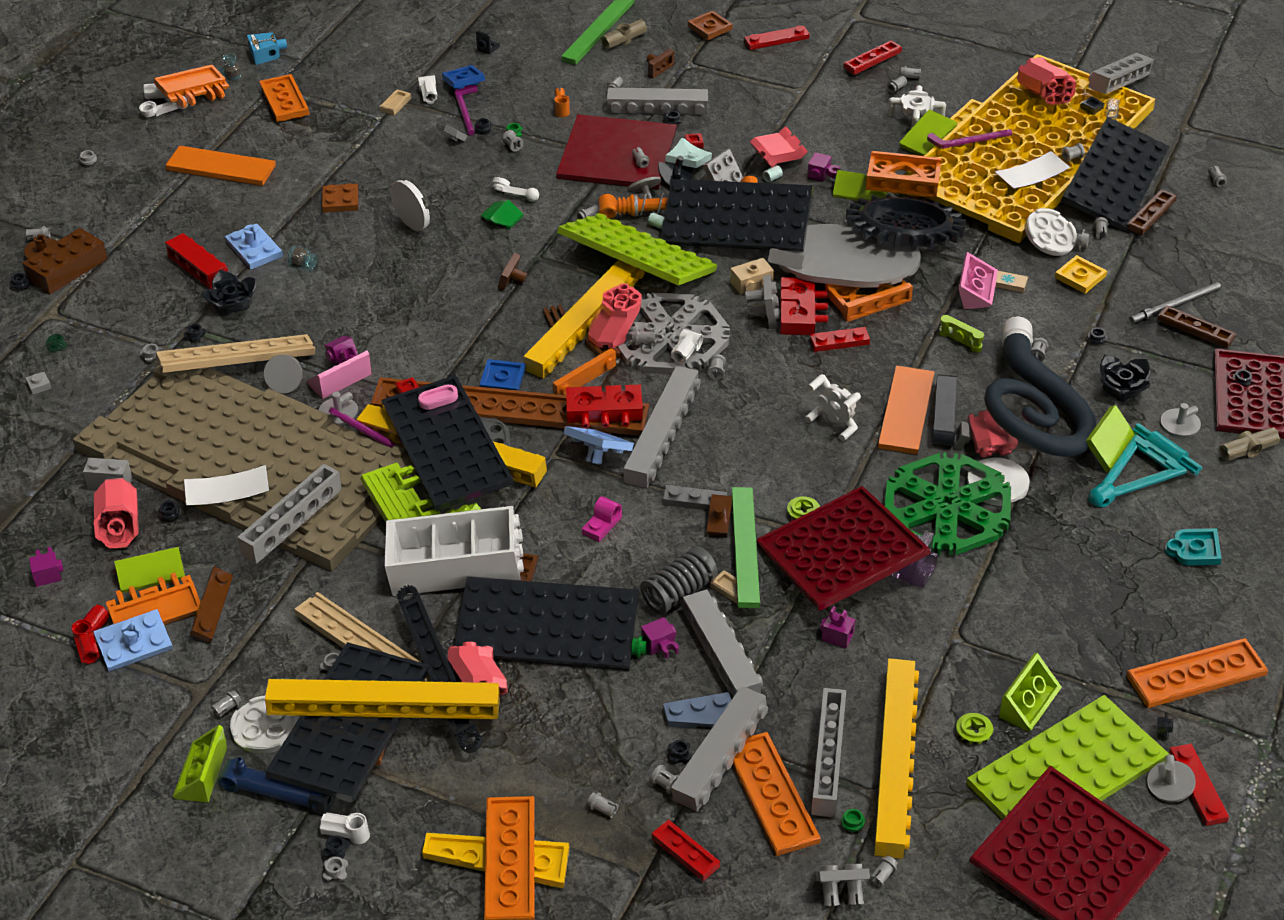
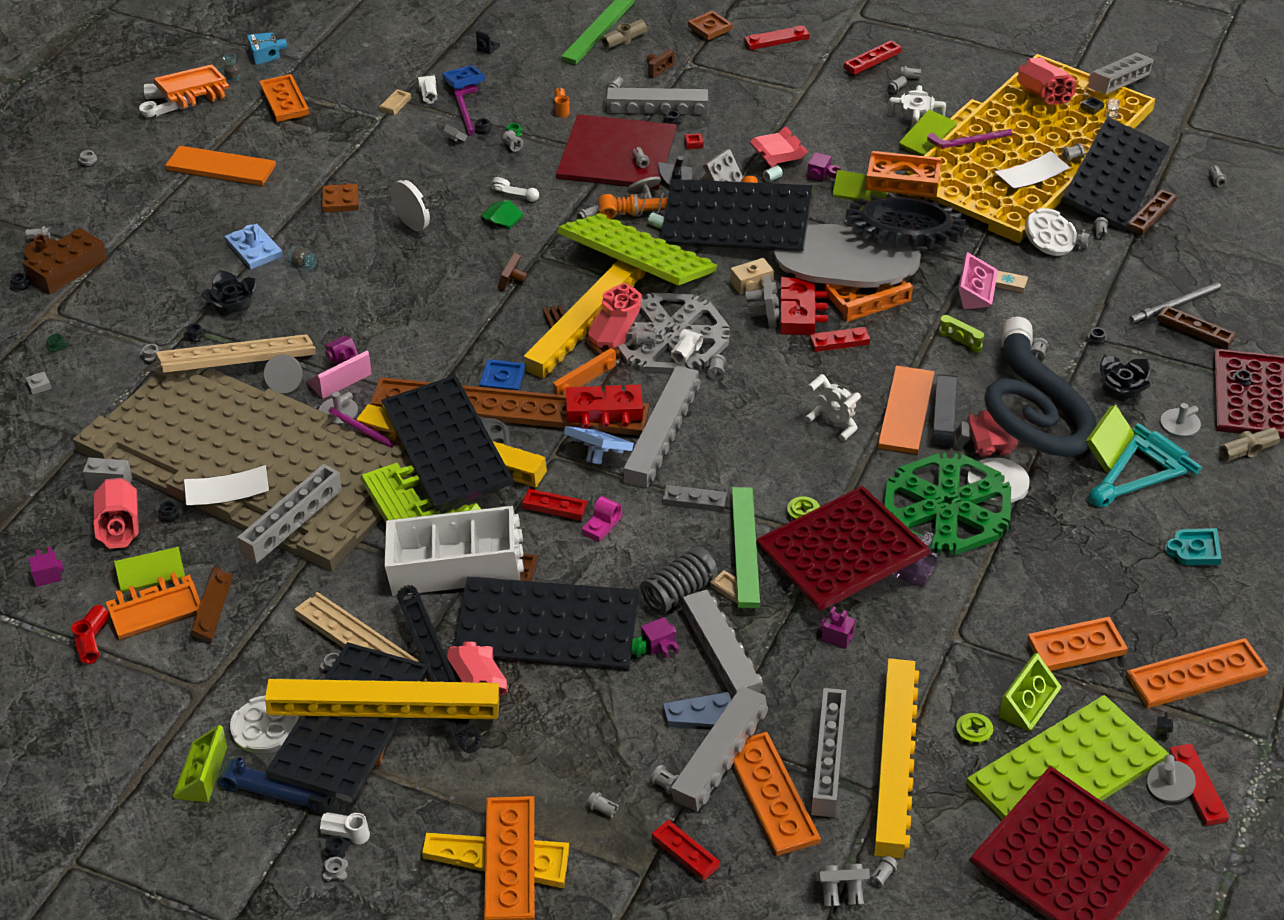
(133, 640): light blue plate -> none
(194, 259): red brick -> none
(226, 704): light grey pin -> none
(406, 385): red tile -> none
(438, 397): bright pink tile -> none
(555, 504): none -> red plate
(679, 751): black plate -> none
(692, 155): light aqua plate -> none
(719, 515): reddish brown tile -> none
(787, 258): light grey slope -> none
(853, 820): green plate -> none
(1078, 643): none -> orange plate
(1080, 274): yellow plate -> none

